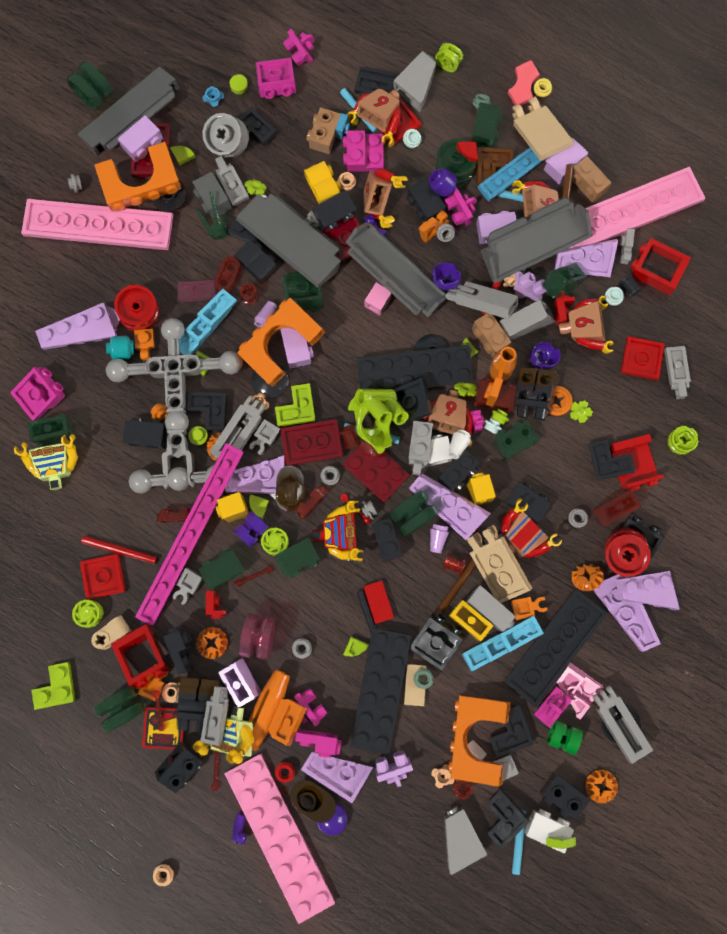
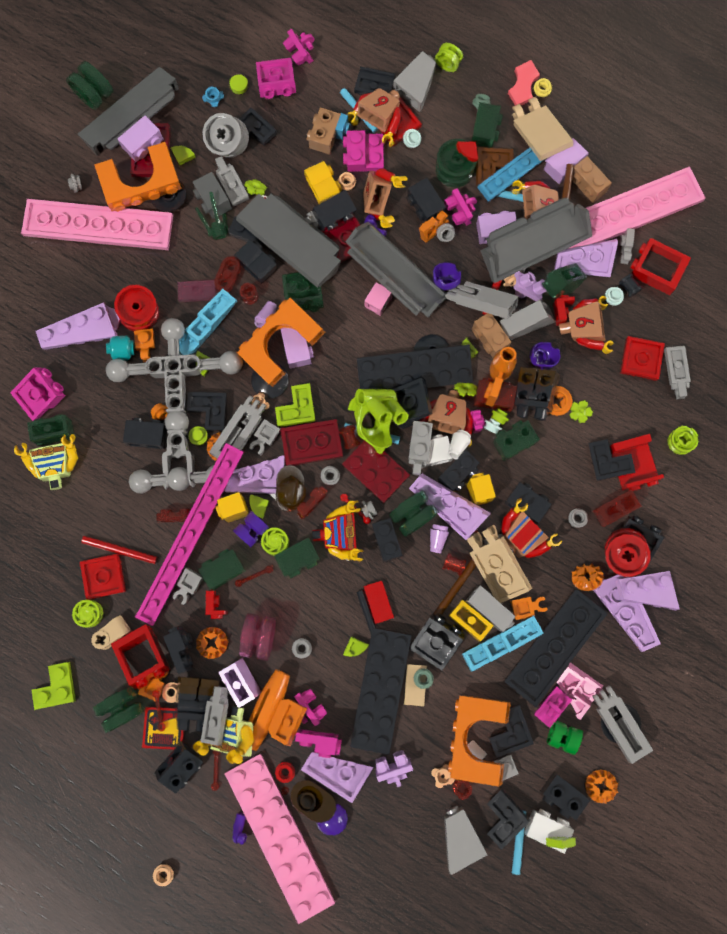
(443, 182): dark purple head -> none

